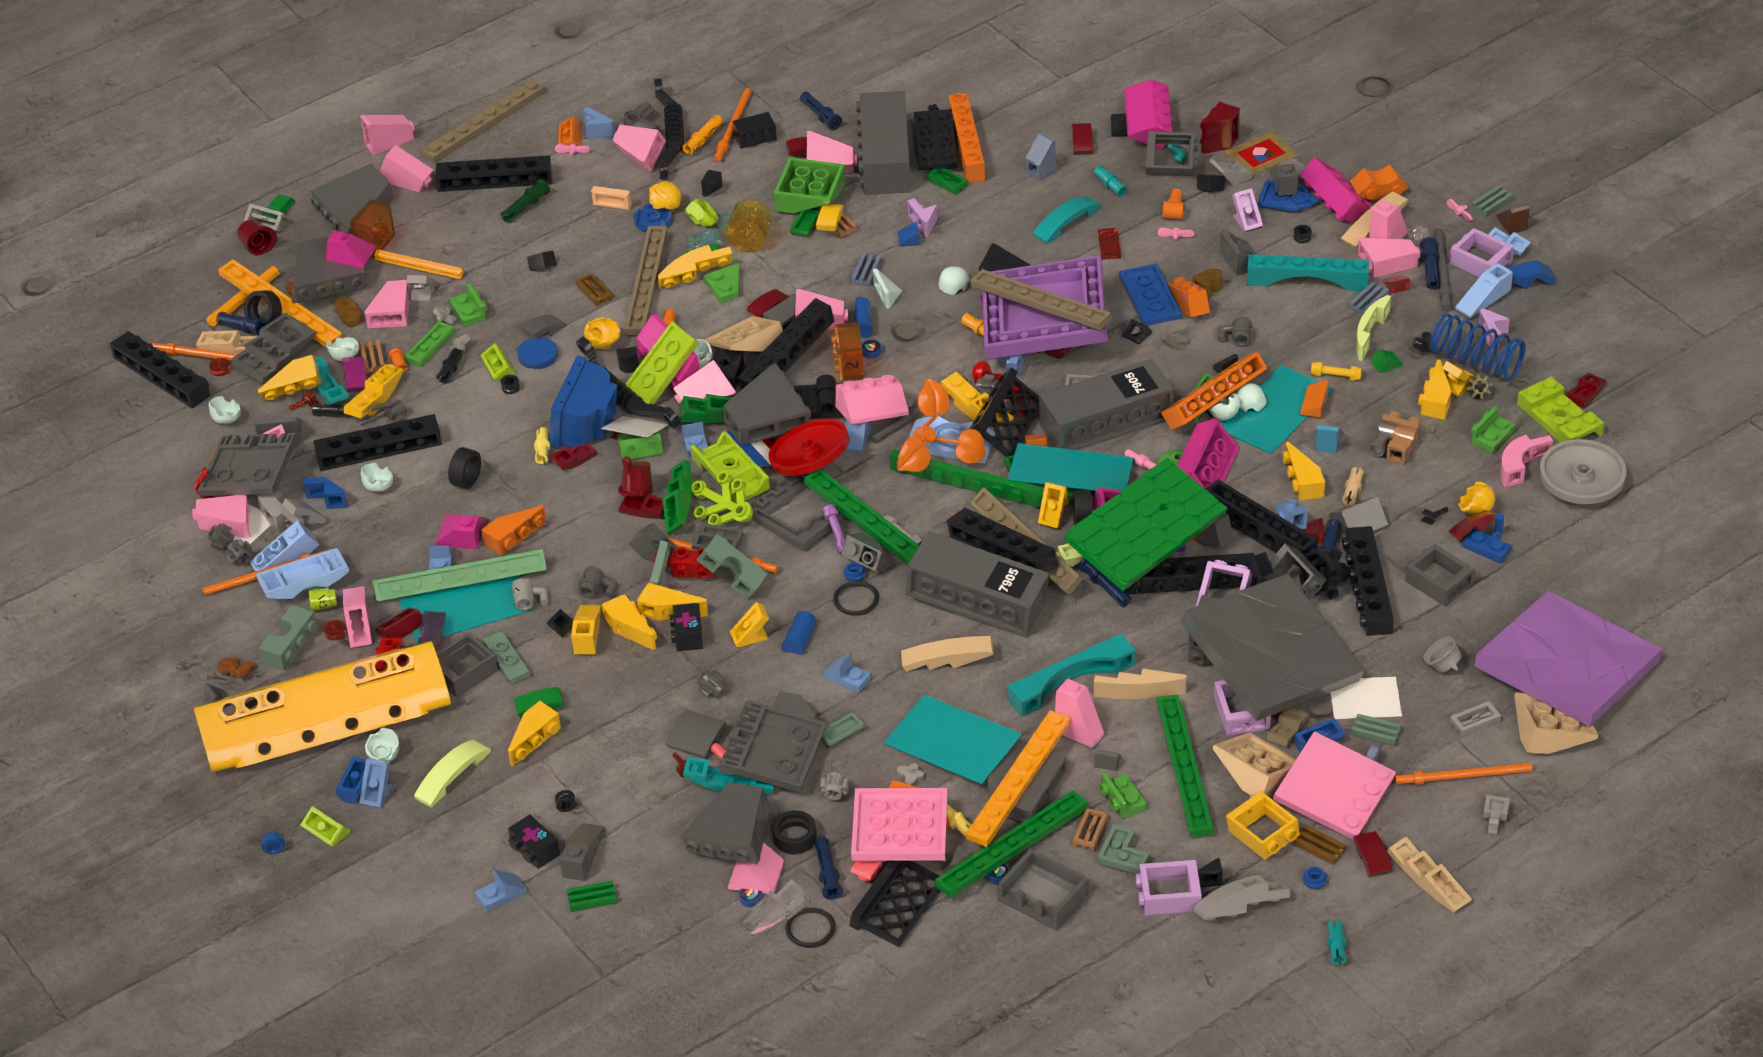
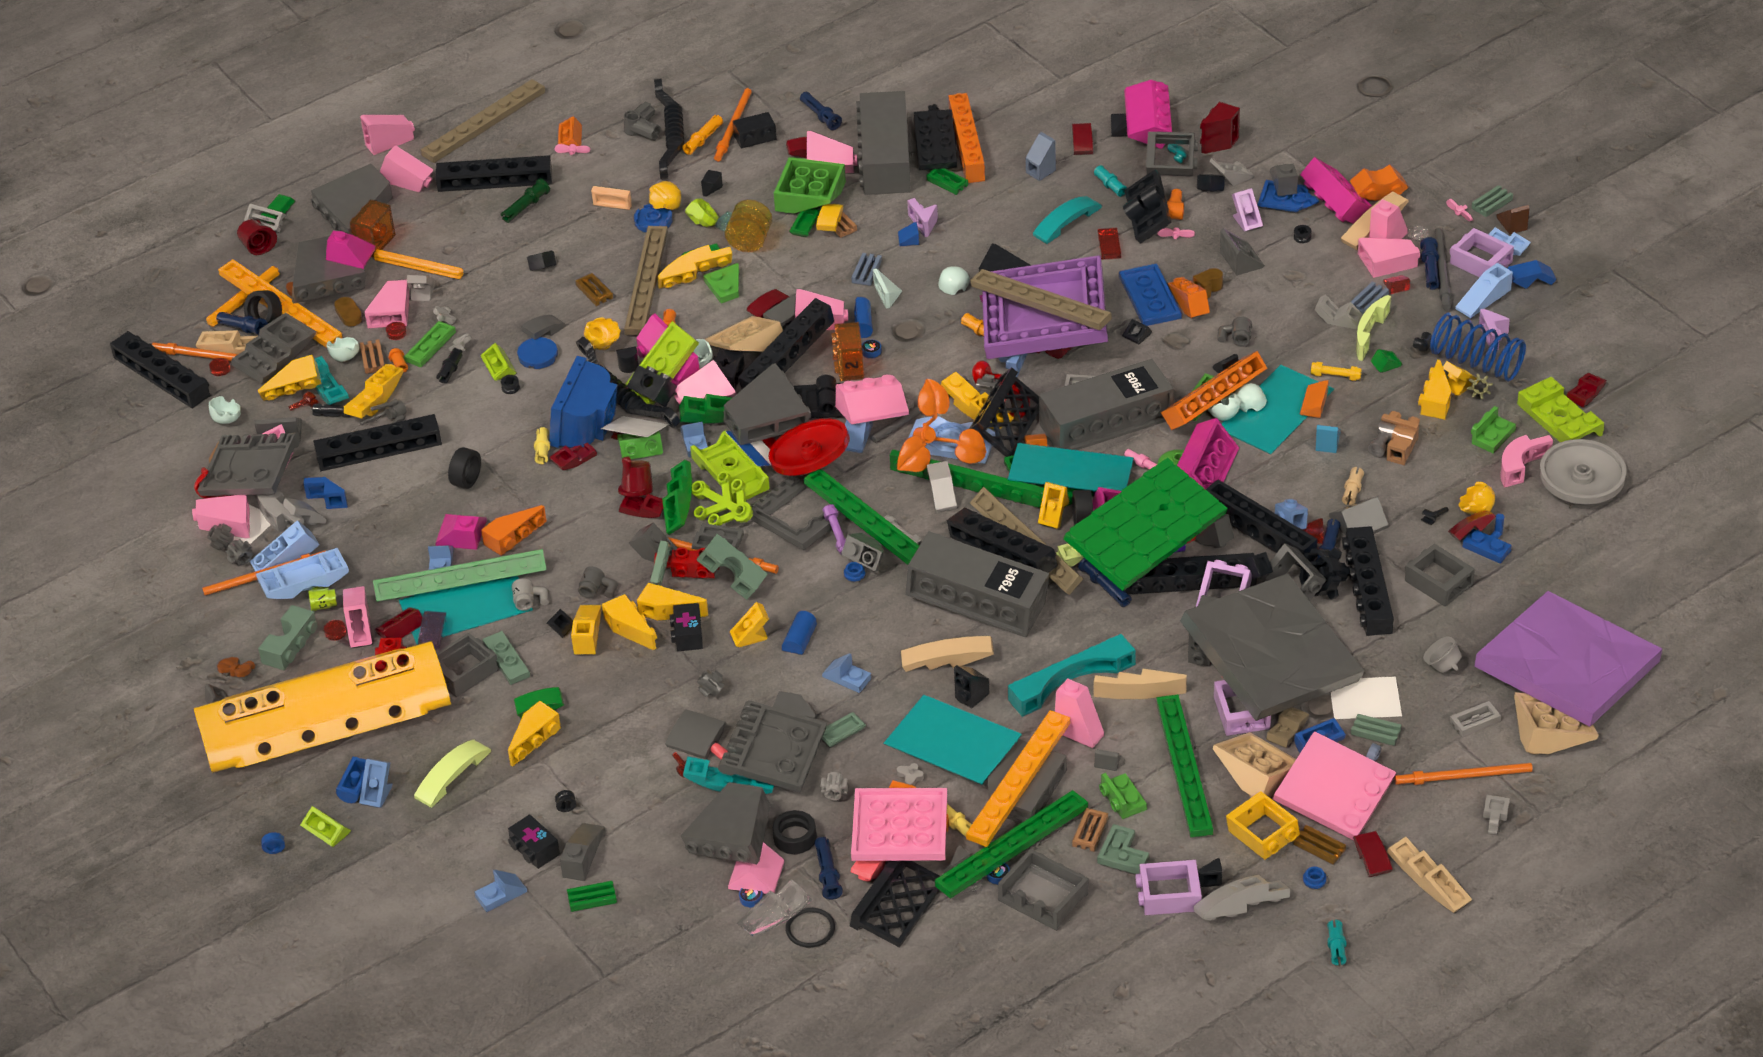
(354, 373): magenta slope -> none
(376, 479): light aqua hair -> none
(383, 745): light aqua hair -> none
(396, 330): none -> clear red tile
(469, 307): bright green bracket -> none
(597, 124): medium blue slope -> none
(640, 144): bright pink slope -> none
(652, 386): none -> black brick
(703, 238): clear light blue plate -> none
(872, 588): black tyre -> none
(941, 486): none -> slope
(970, 686): none -> black slope
(1147, 206): none -> black plate
(1261, 152): sticker -> none
(1305, 474): yellow slope -> none
(1345, 316): none -> light grey slope
(1347, 273): teal arch -> none

